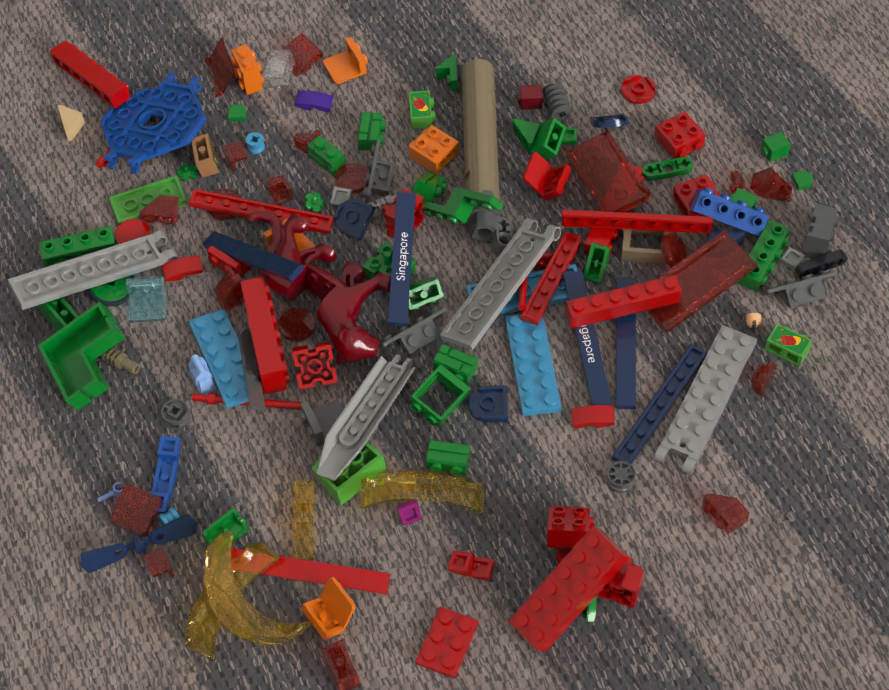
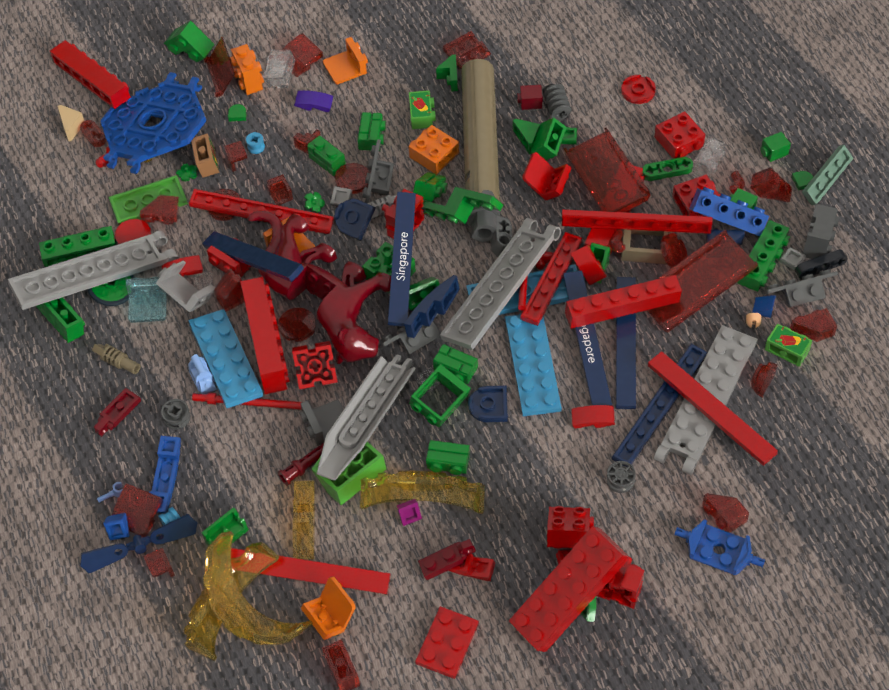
(73, 353): green piece -> none
(96, 131): none -> clear red beam
(116, 411): none -> dark red hinge
(116, 526): none -> blue slope
(181, 289): none -> light grey panel
(191, 40): none -> green brick
(251, 371): dark grey piece -> none
(299, 466): none -> dark red pin
(434, 303): none -> dark blue slope
(446, 559): none -> dark red hinge
(466, 48): none -> clear red slope
(588, 265): none -> red slope
(609, 121): dark blue tile -> none
(615, 242): none -> clear red arm
(706, 537): none -> blue plate
(709, 157): none -> clear brick
(712, 408): none -> red tile
(764, 305): none -> blue slope
(816, 326): none -> clear red slope
(827, 175): none -> sand green plate

